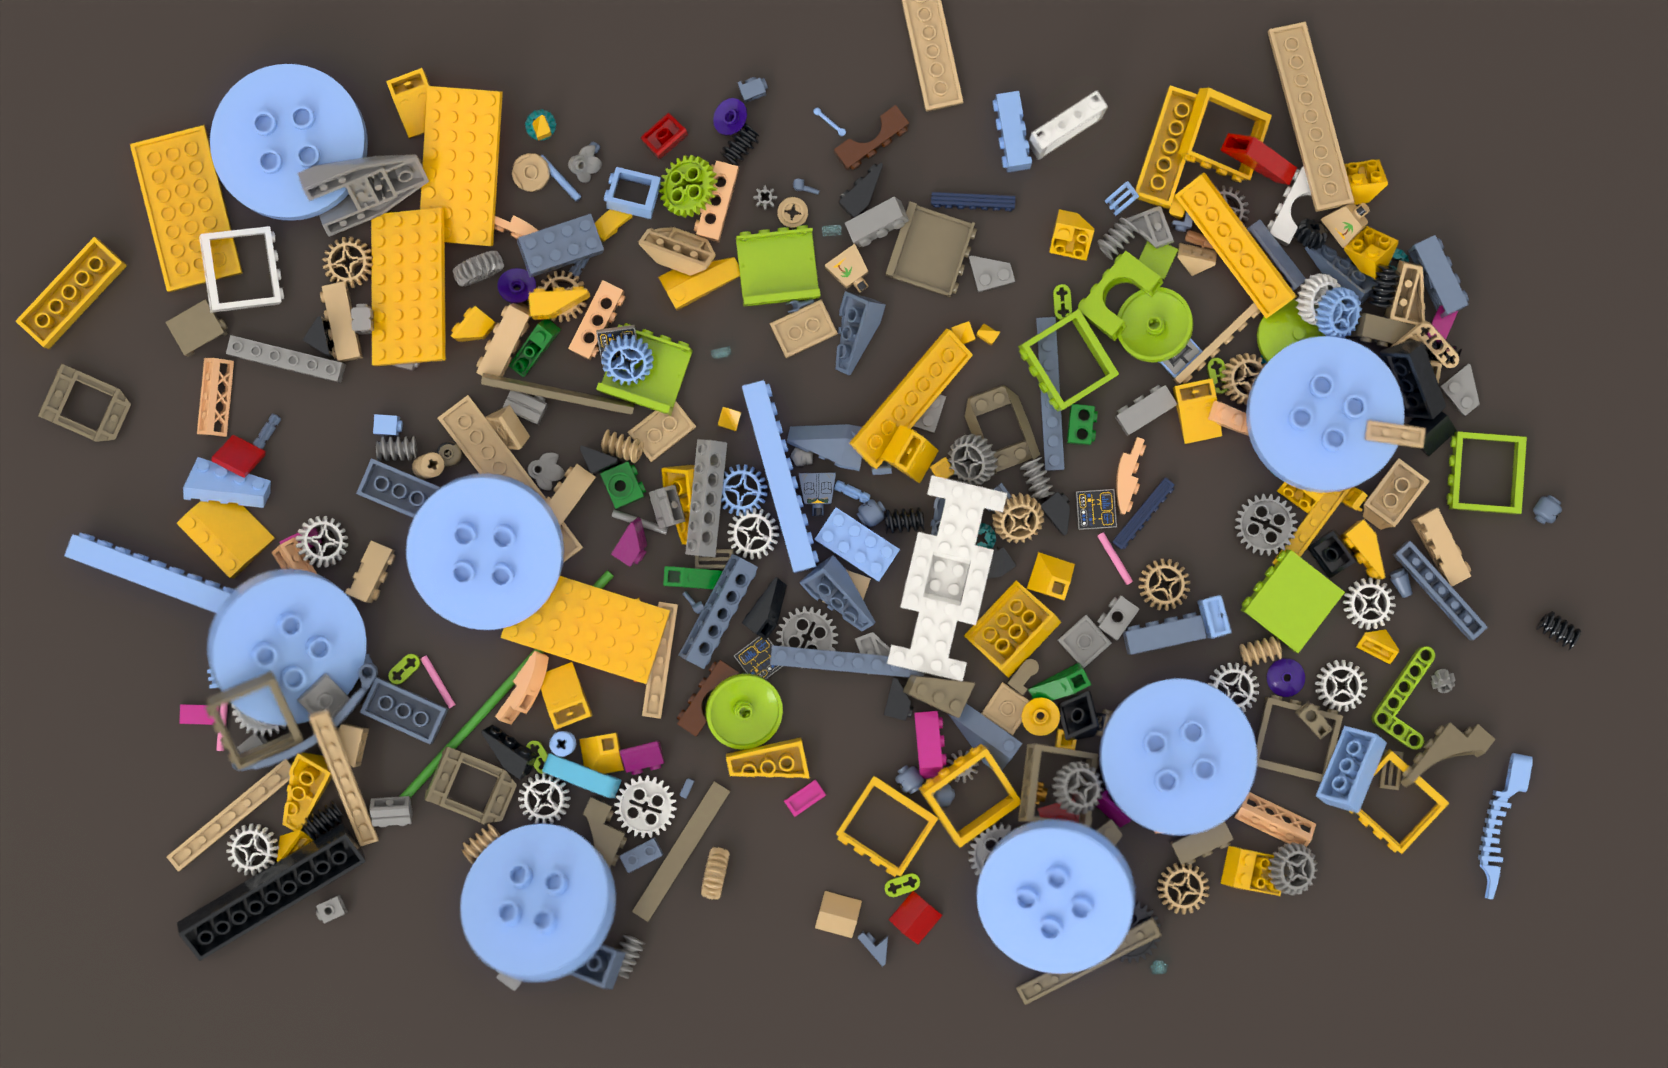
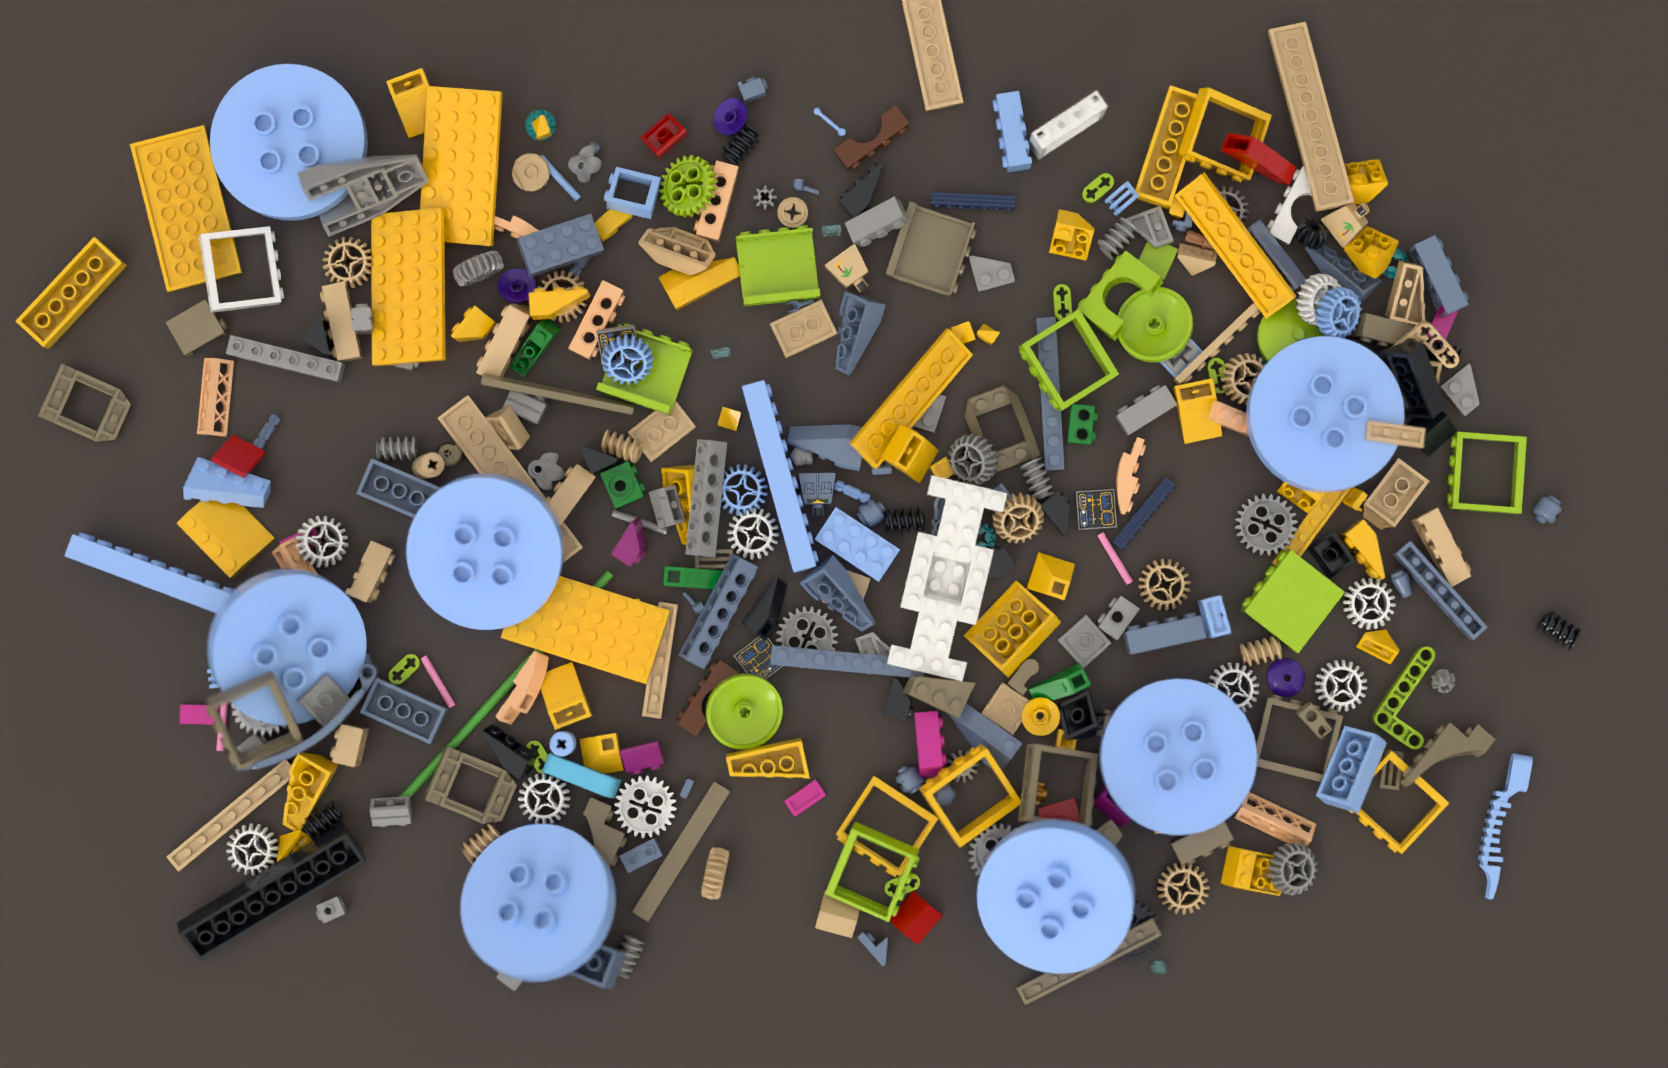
(343, 777): tan tile -> none
(387, 425): light blue brick -> none
(859, 901): none -> lime window
(1083, 801): light grey gear -> none
(1100, 191): none -> lime beam
(1385, 286): black piece -> none

